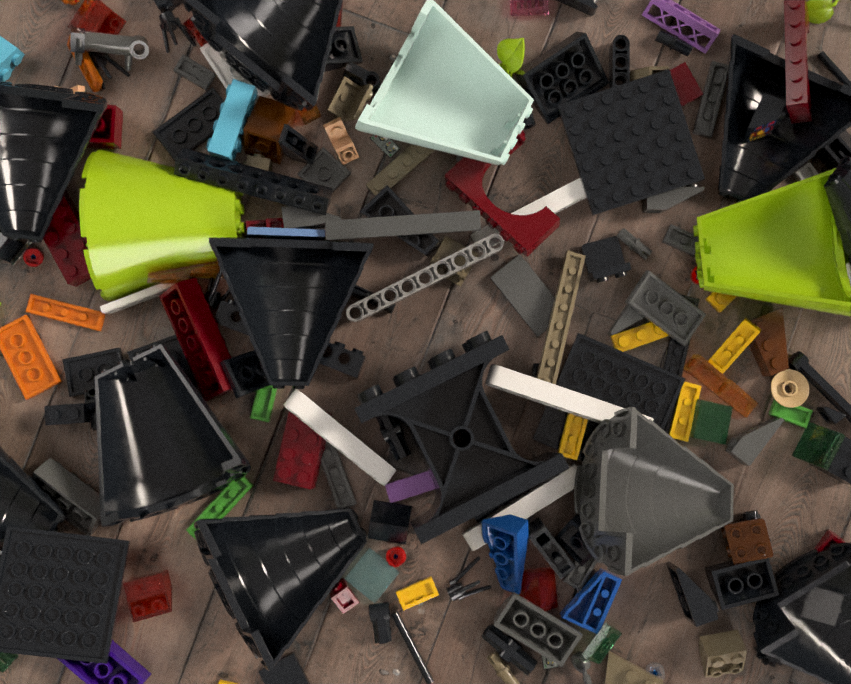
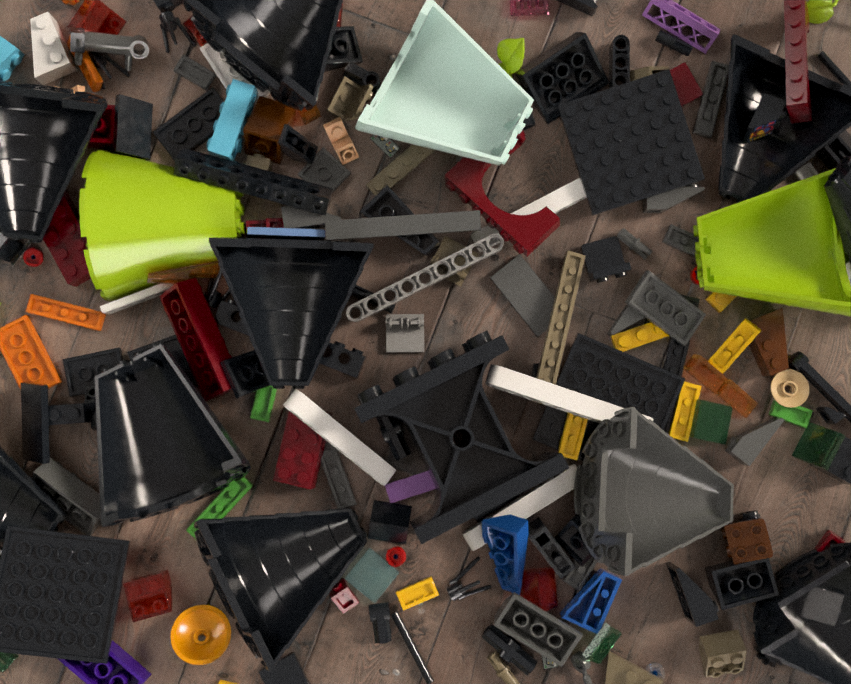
(35, 422): none -> black tile
(50, 51): none -> white wedge
(132, 127): none -> black tile
(194, 623): none -> light orange dish
(404, 332): none -> light grey hinge

